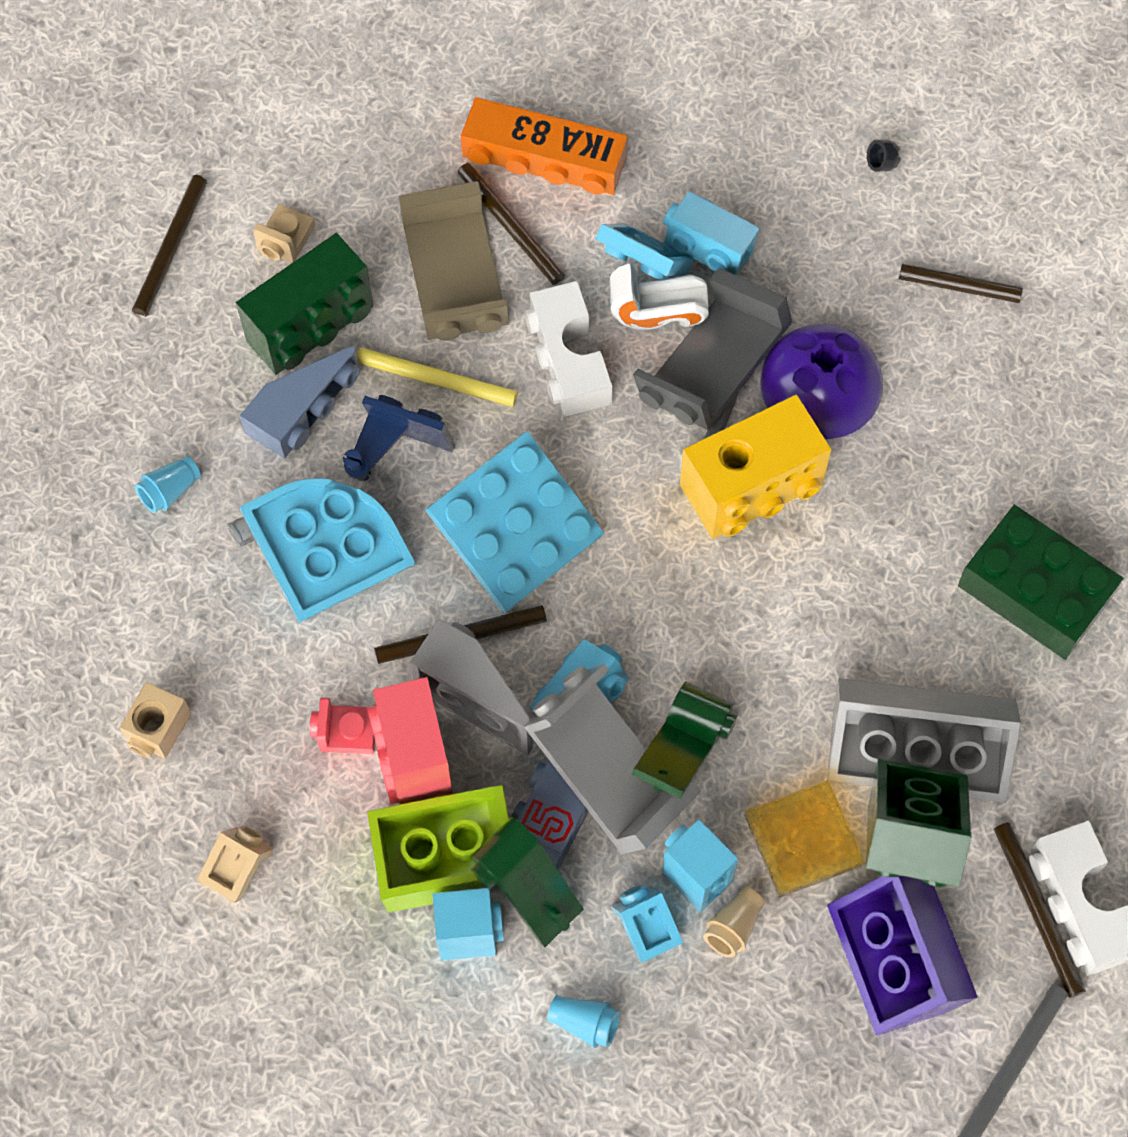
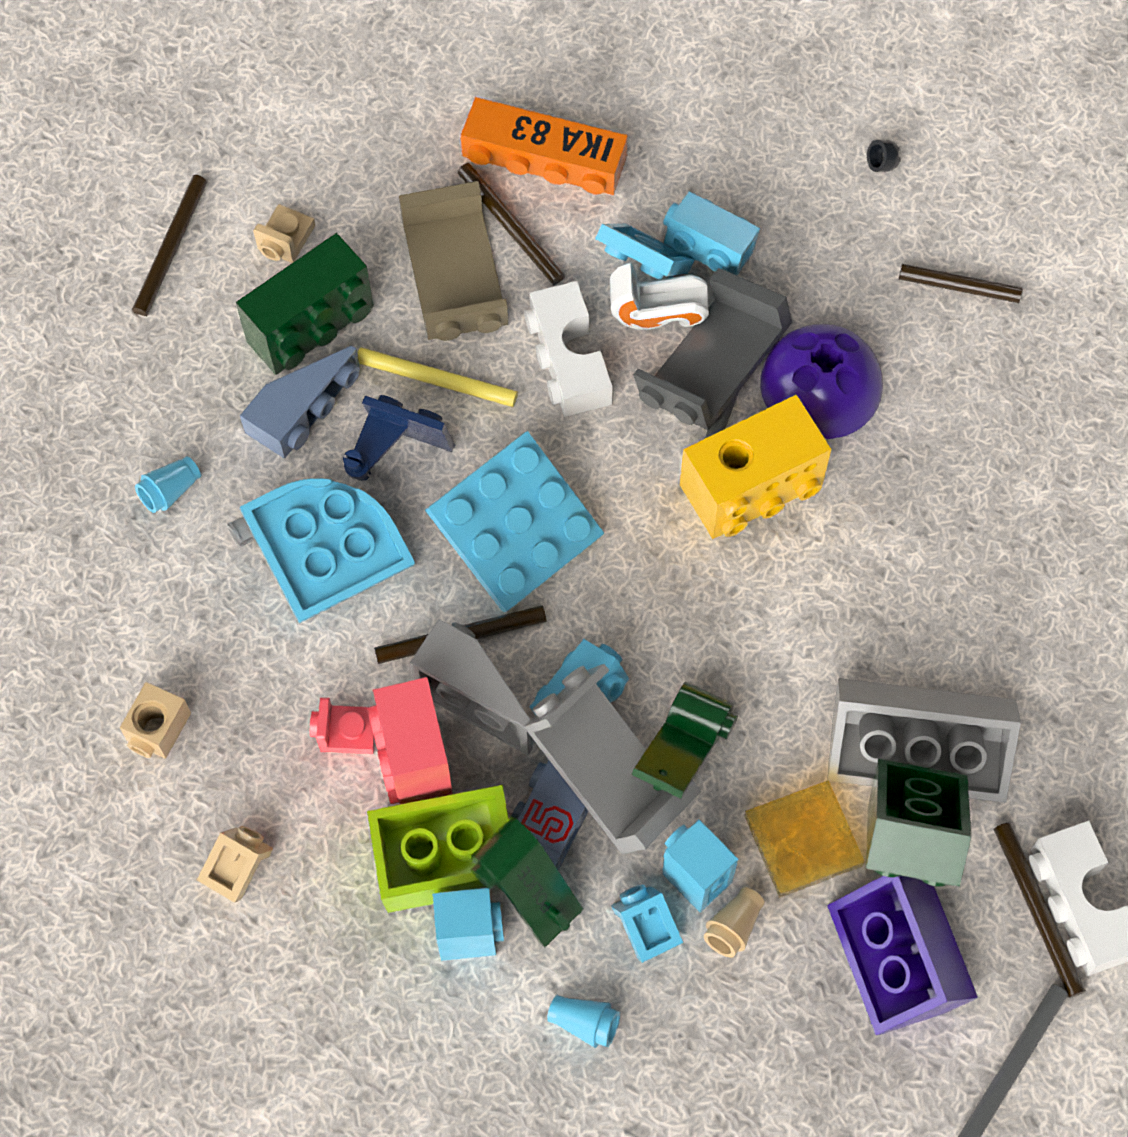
(1039, 581): dark green brick -> none

